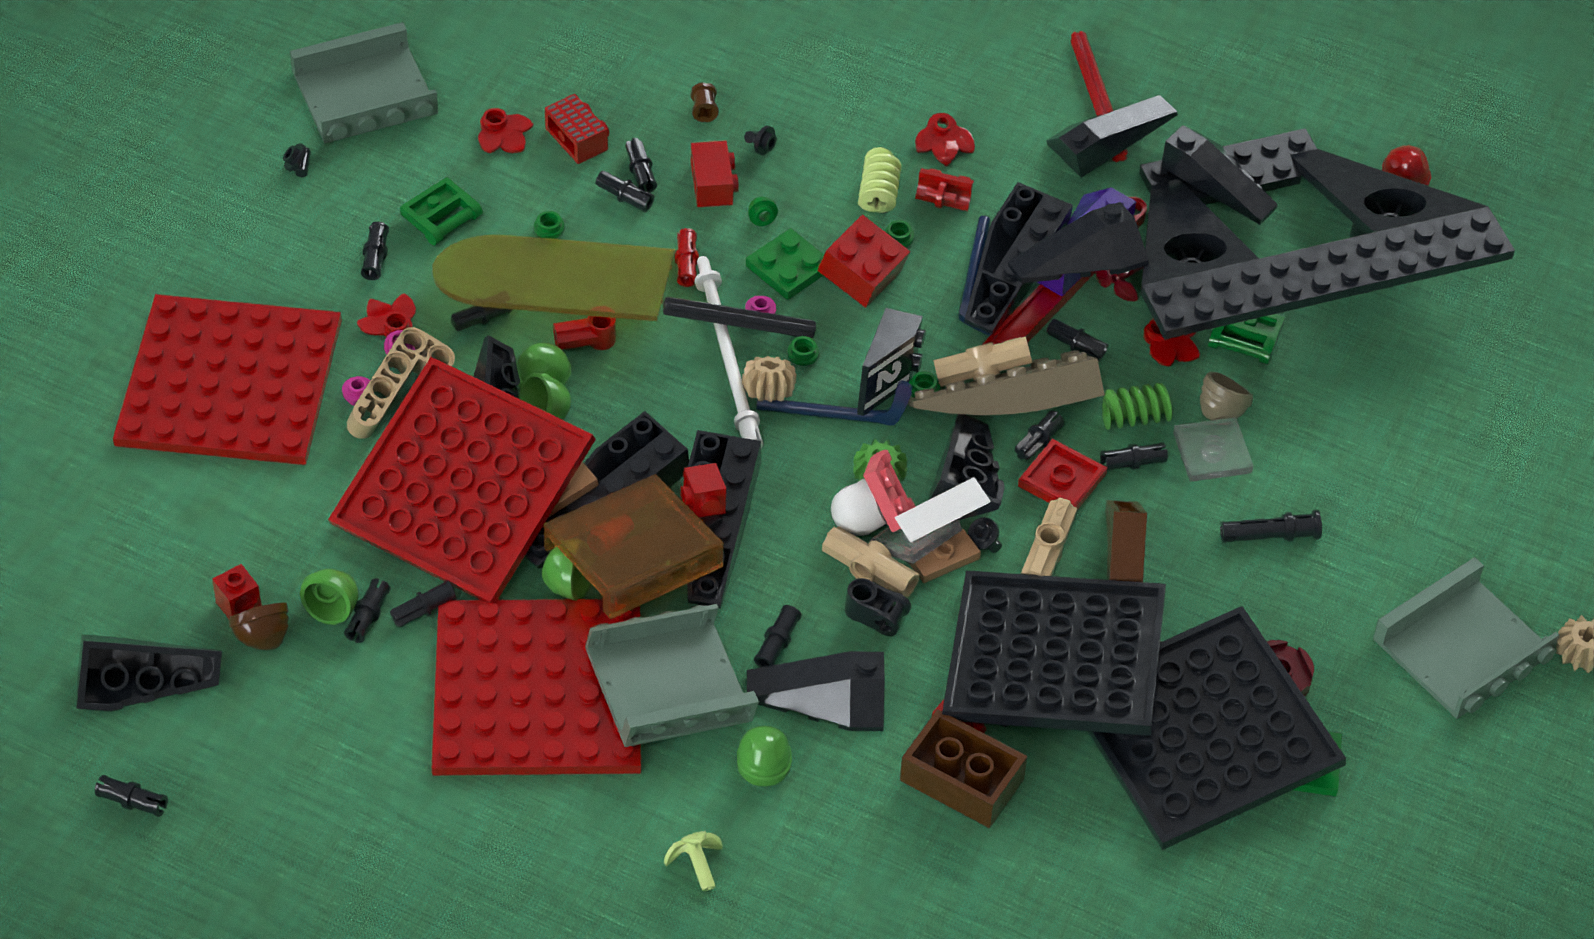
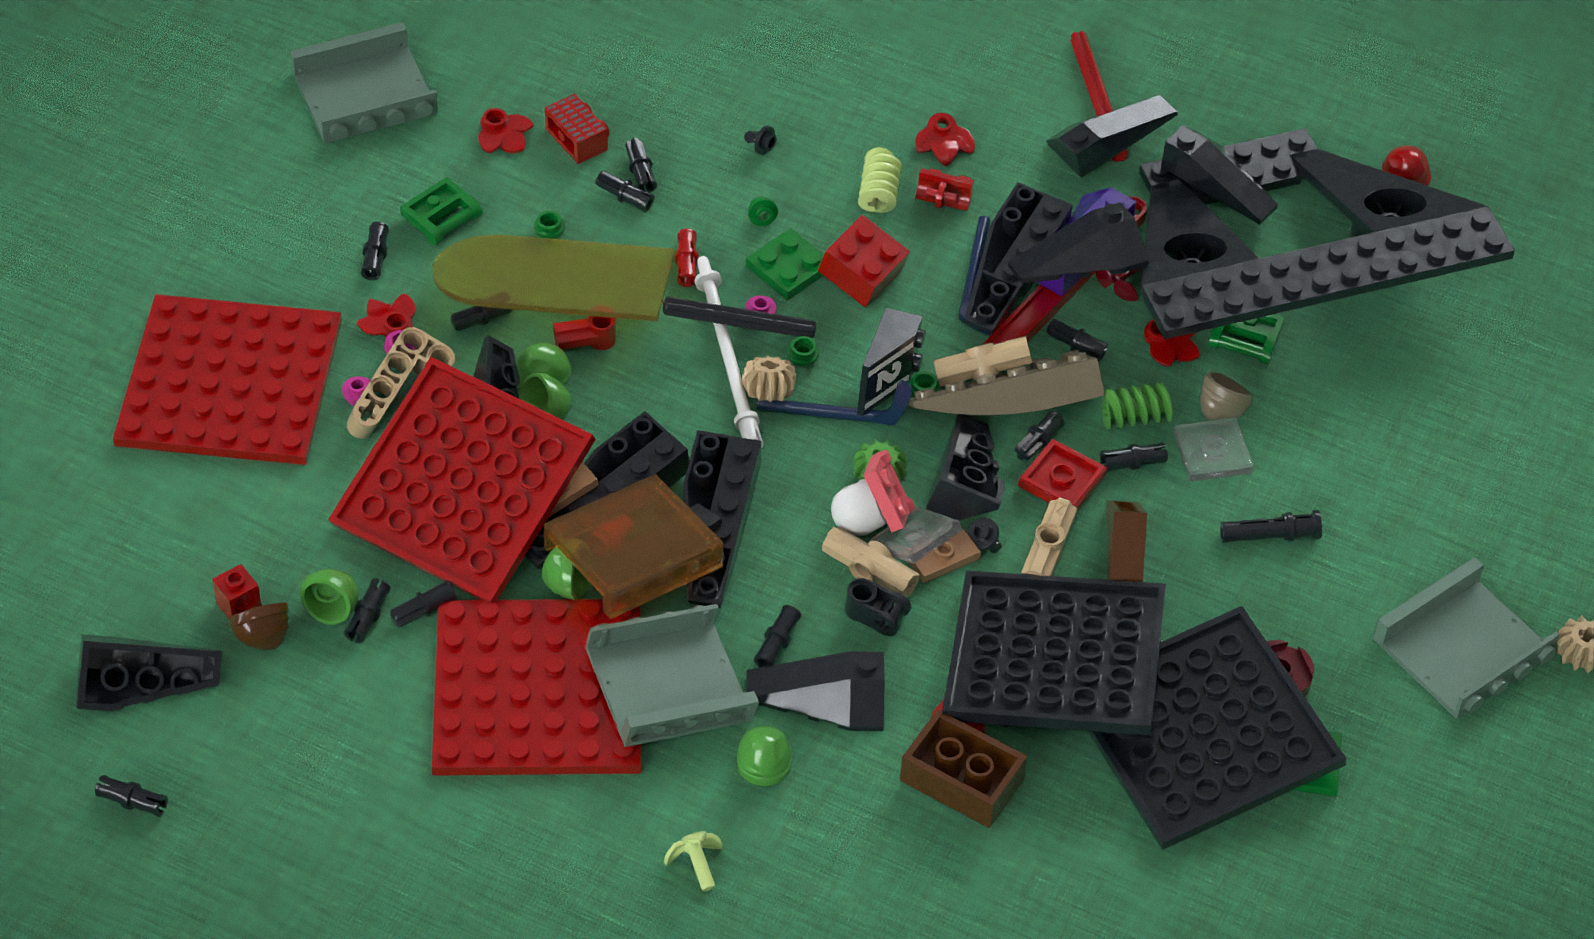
(297, 159): black plate -> none
(704, 102): reddish brown bush -> none
(704, 490): red brick -> none
(713, 174): red brick -> none
(901, 232): green plate -> none
(942, 509): white sticker -> none

